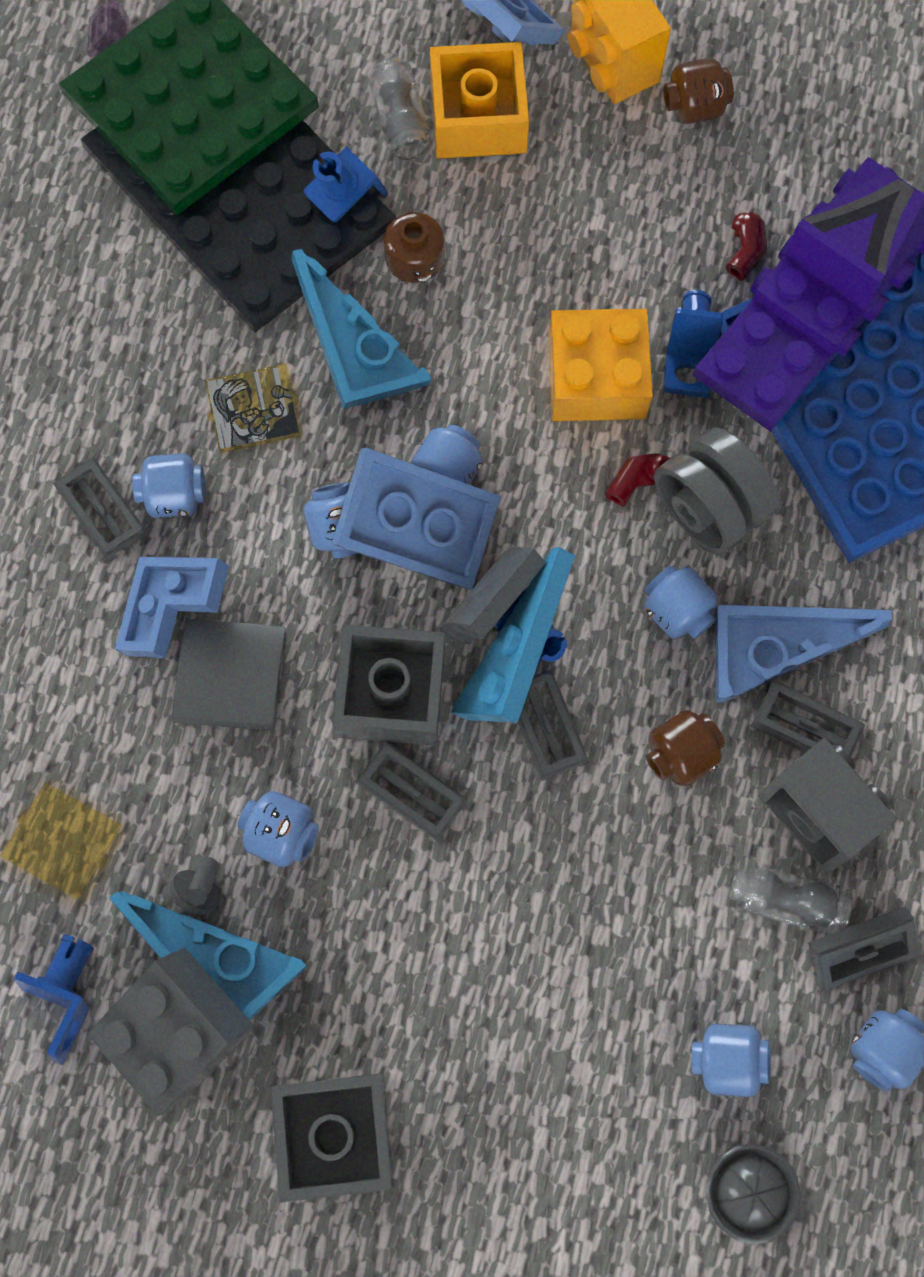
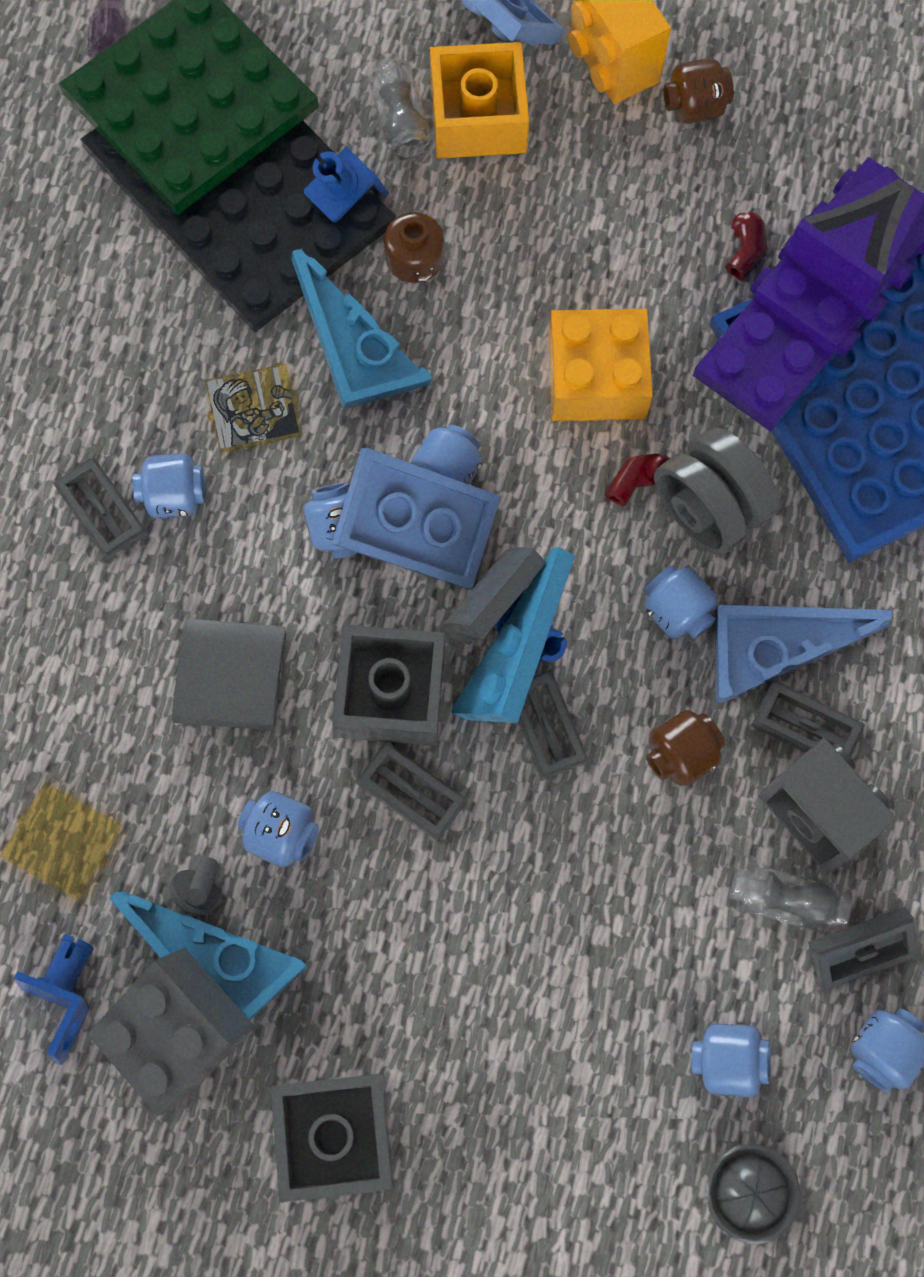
(160, 591): medium blue plate -> none
(690, 339): blue bracket -> none

